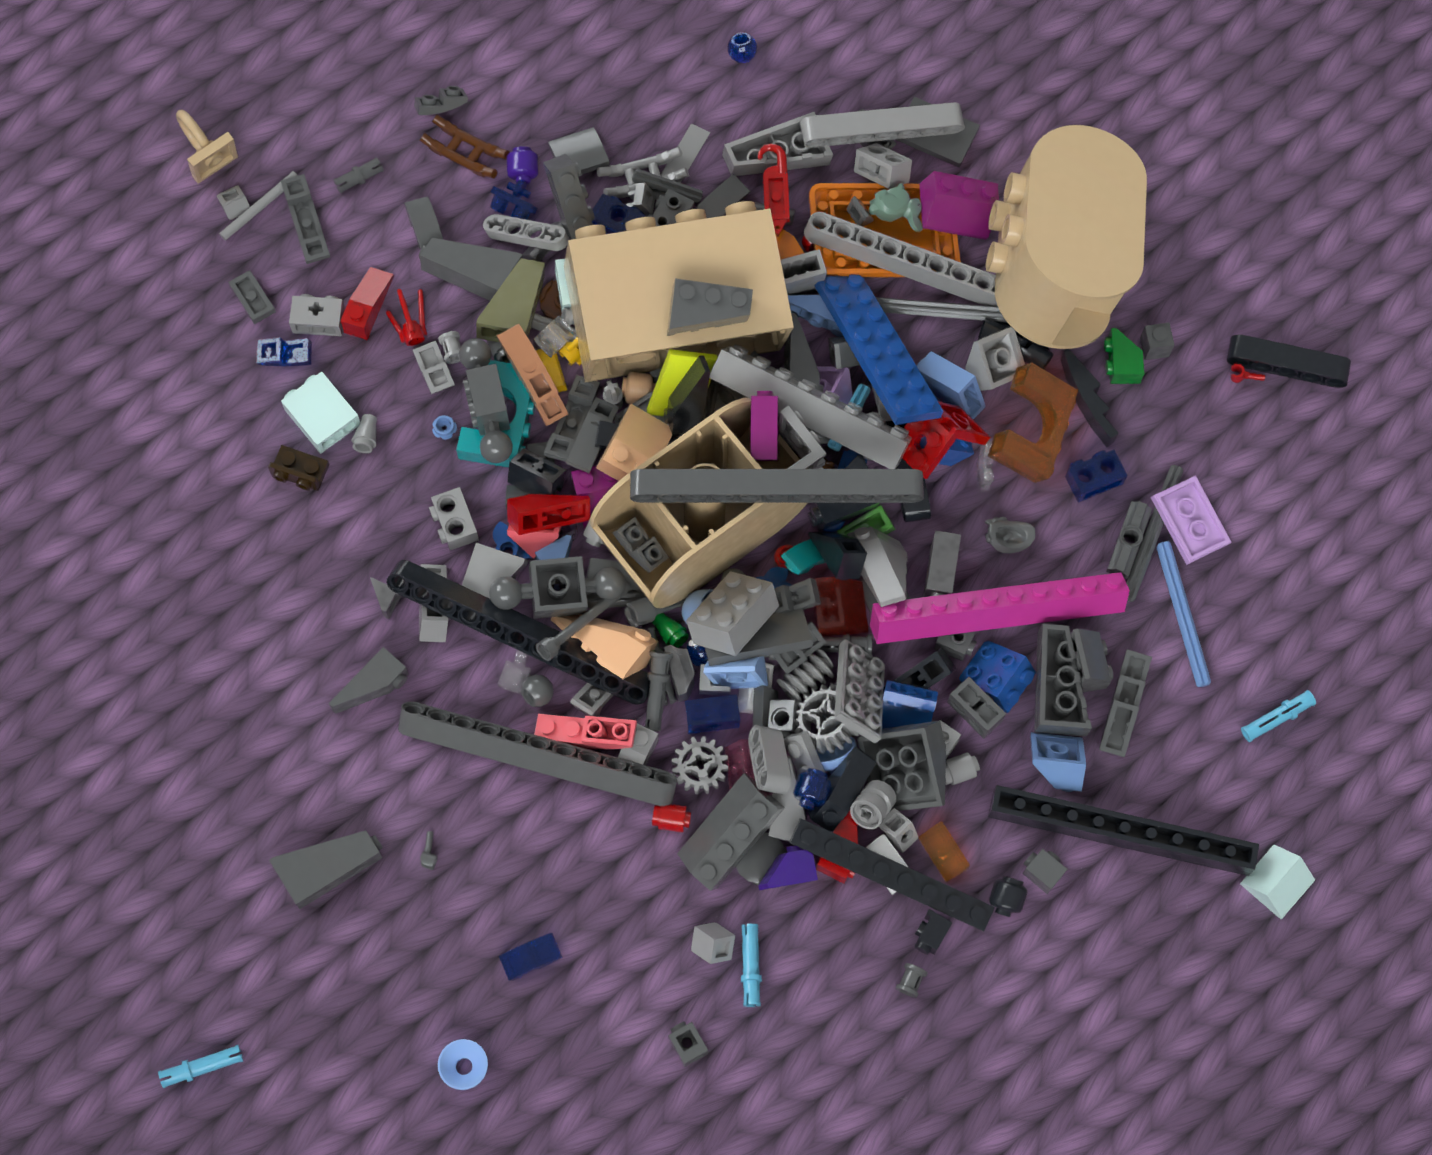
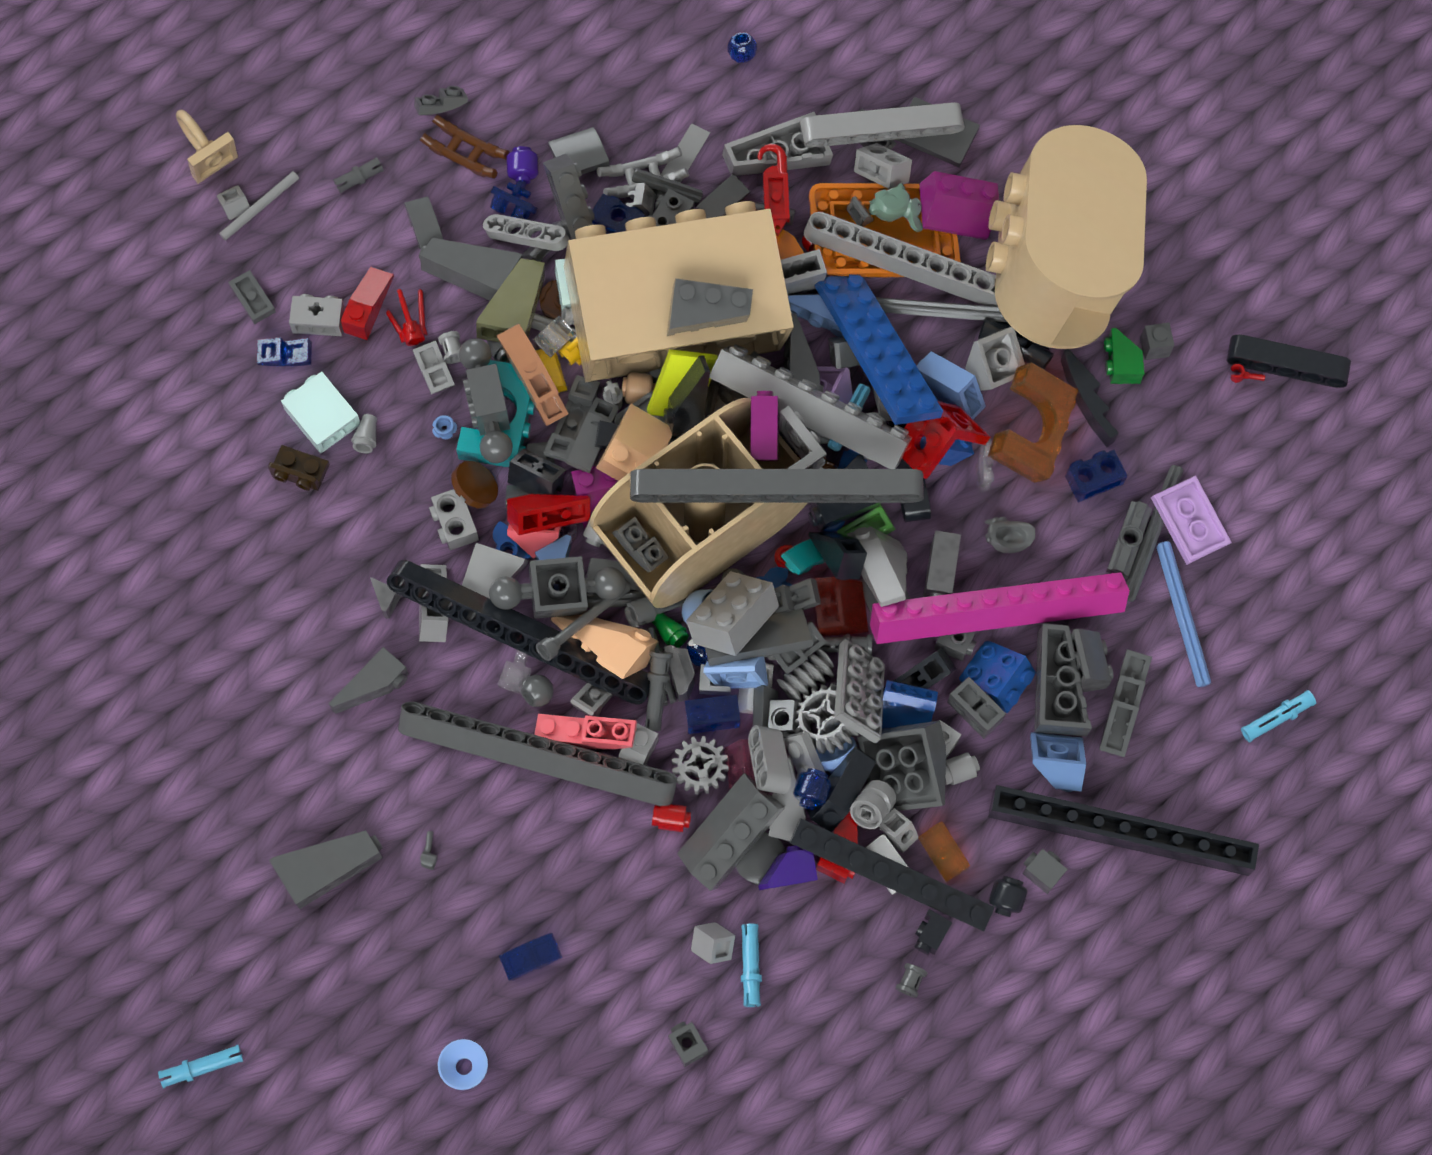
(305, 219): dark grey slope -> none
(474, 484): none -> reddish brown tile
(1279, 880): light aqua slope -> none

